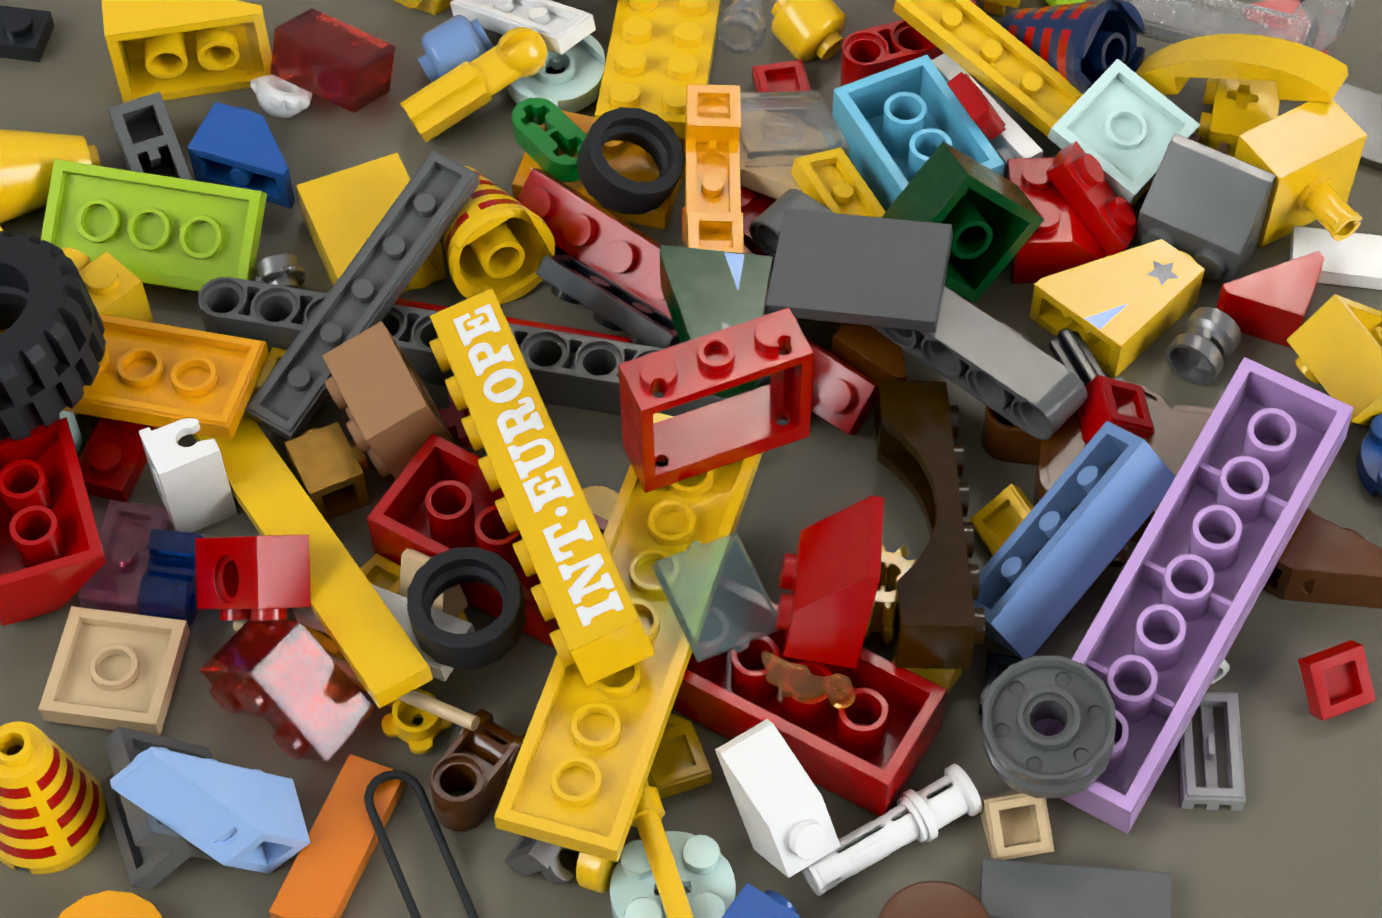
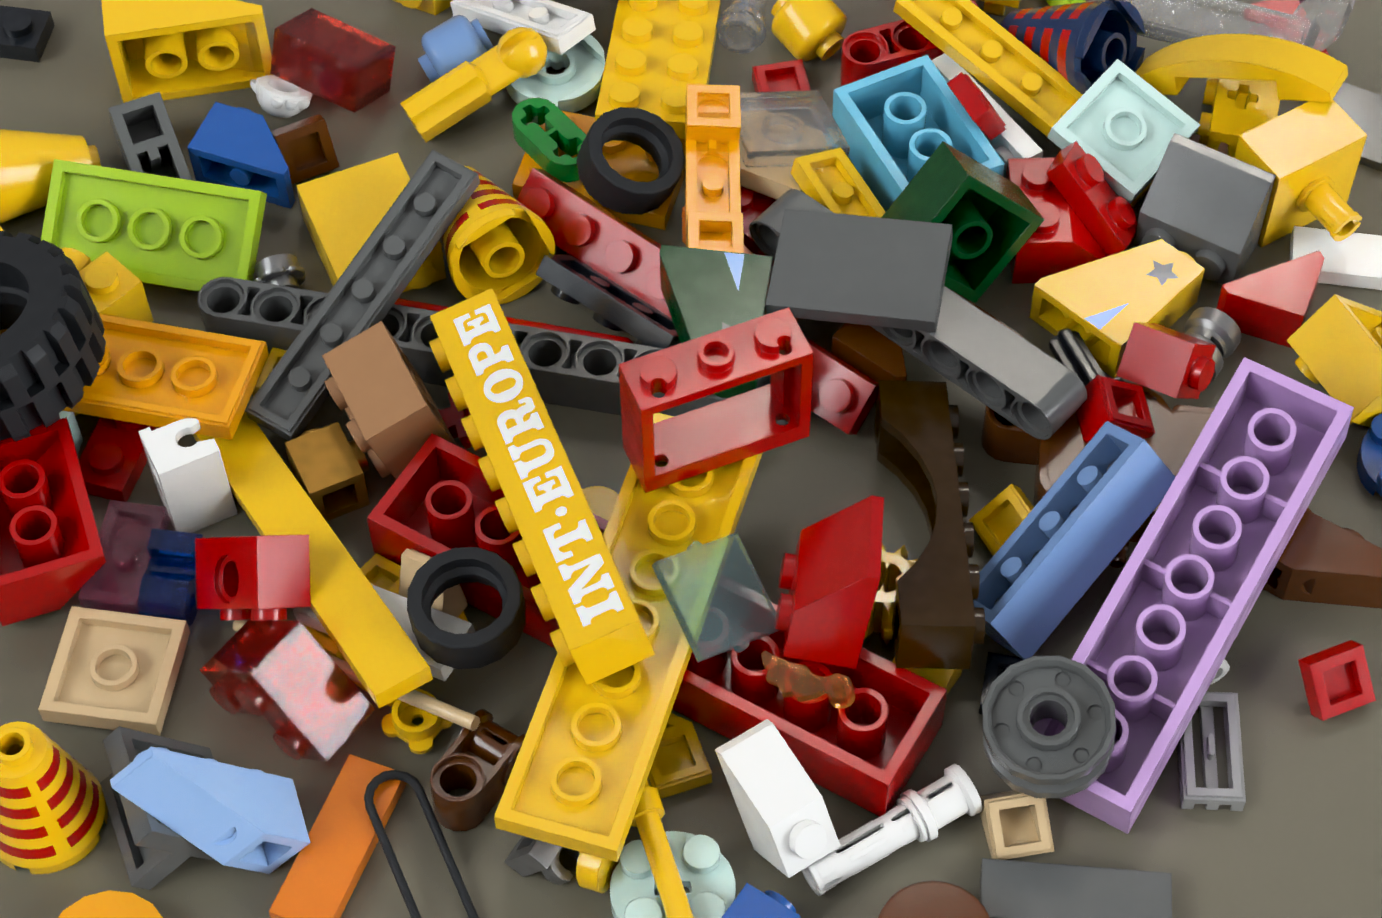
(306, 148): none -> reddish brown tile
(1167, 361): none -> brick

